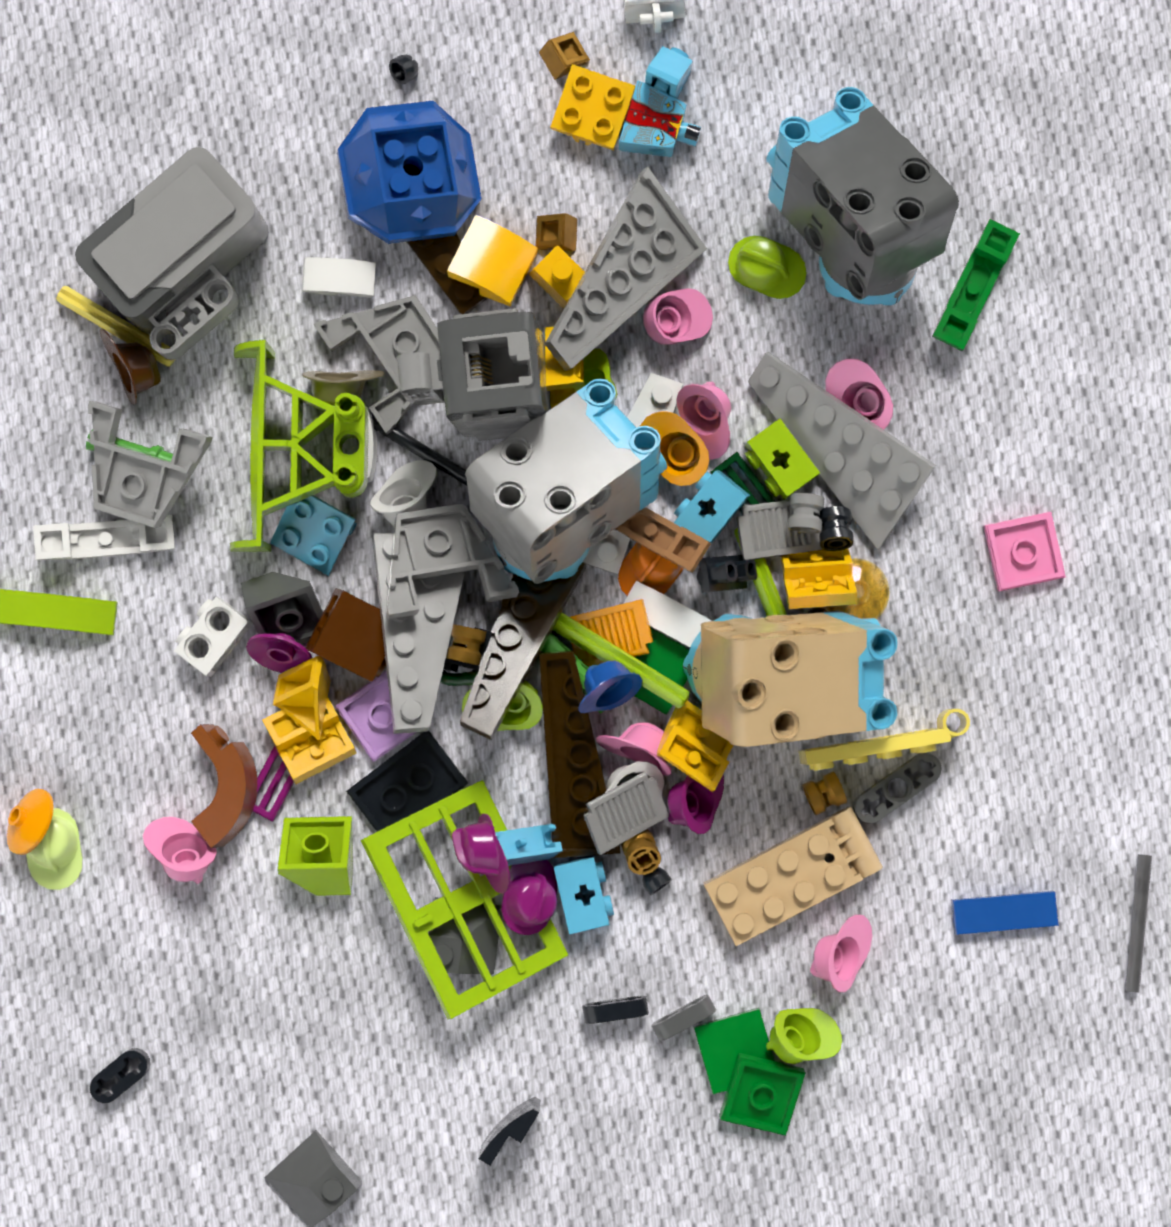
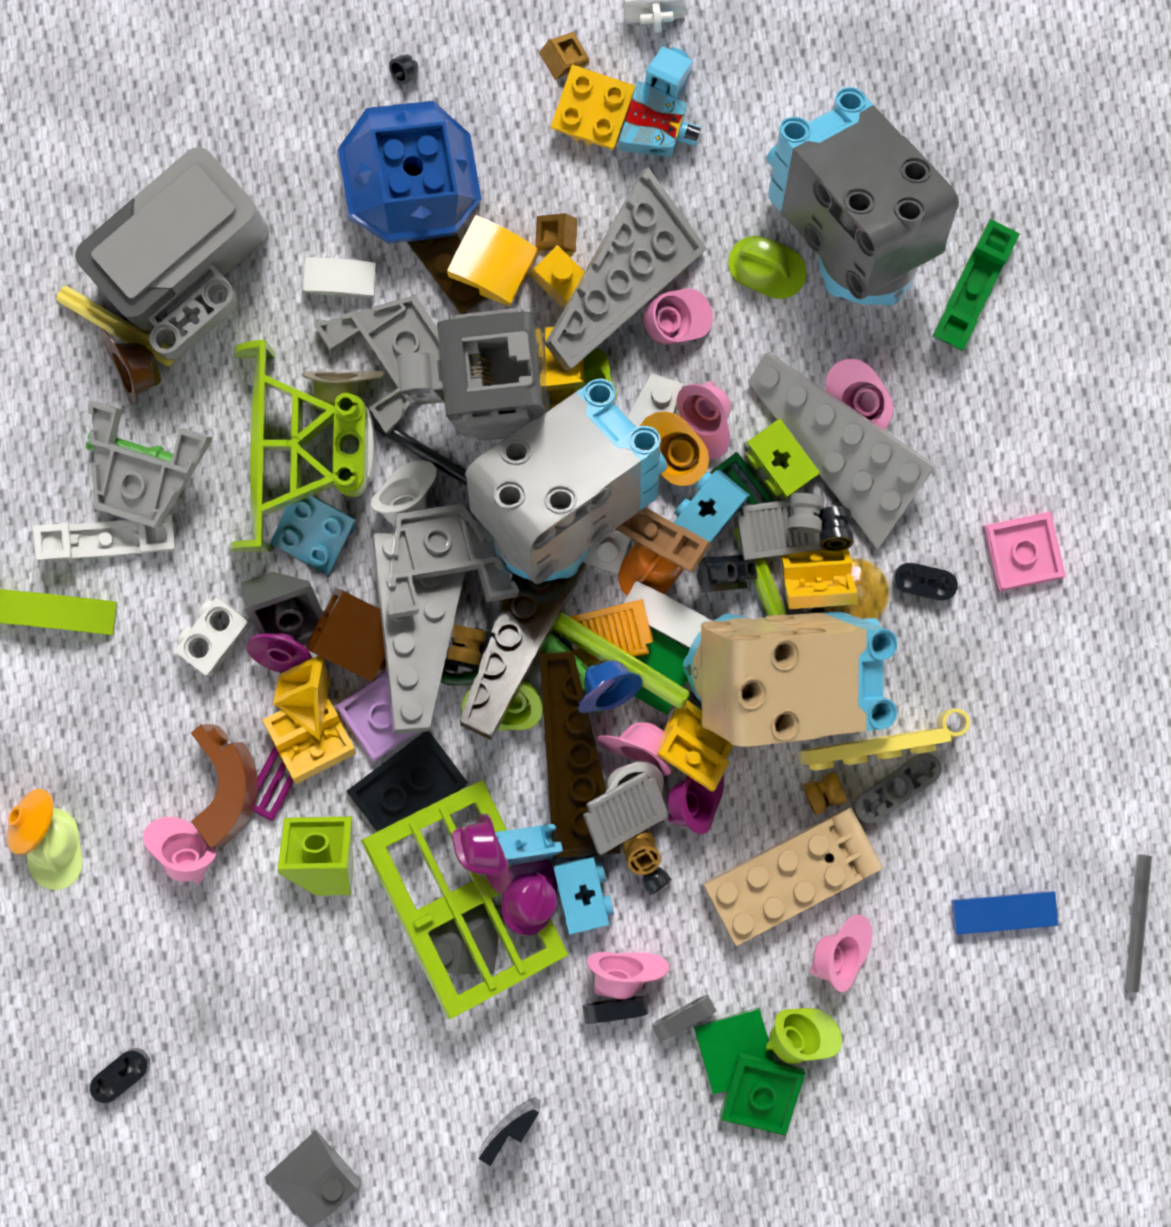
(624, 973): none -> bright pink piece
(925, 573): none -> black beam

